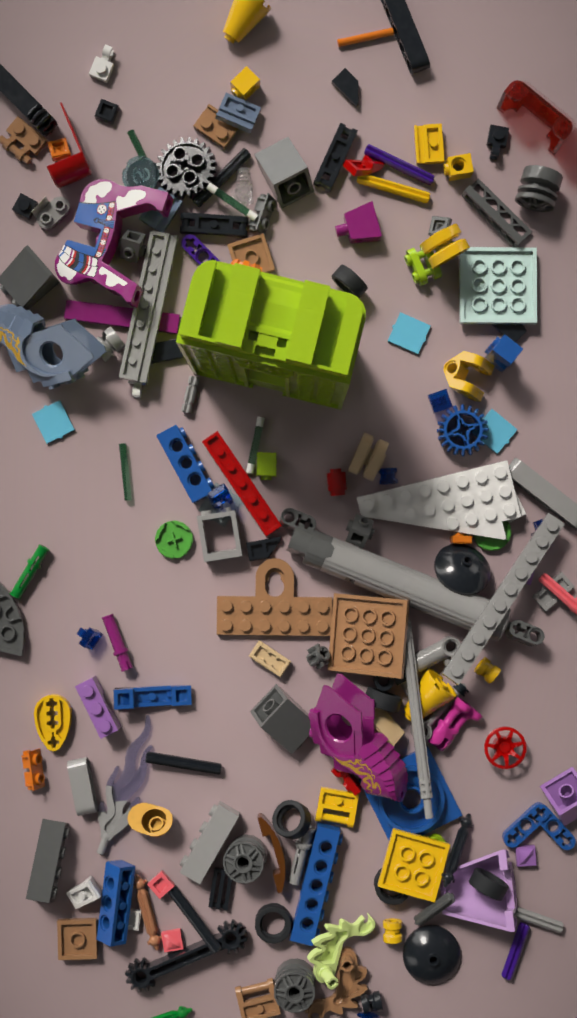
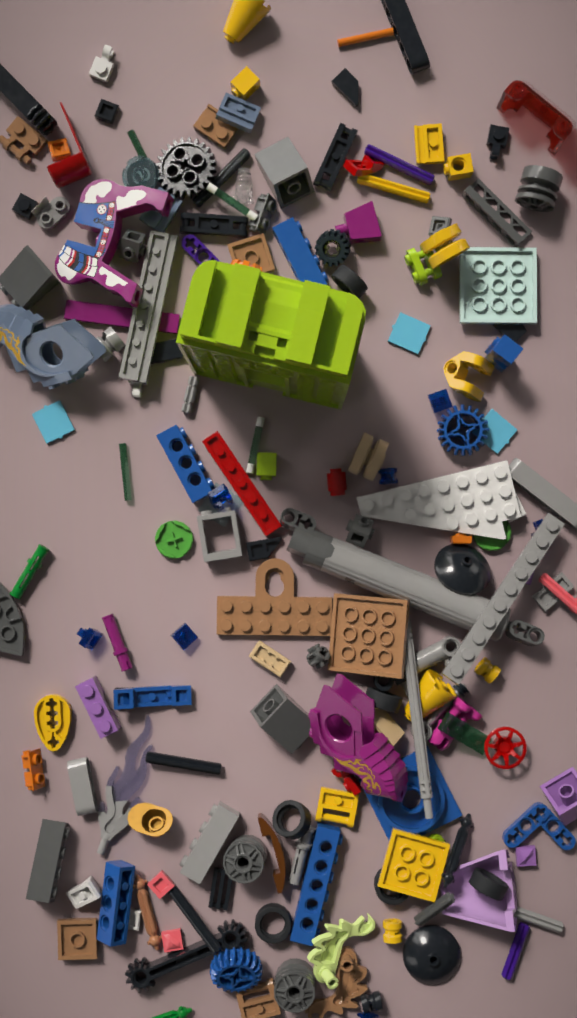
(184, 636): none -> clear blue tile
(236, 970): none -> blue gear
(298, 252): none -> blue brick
(342, 248): none -> black bush
(463, 732): none -> clear green tile

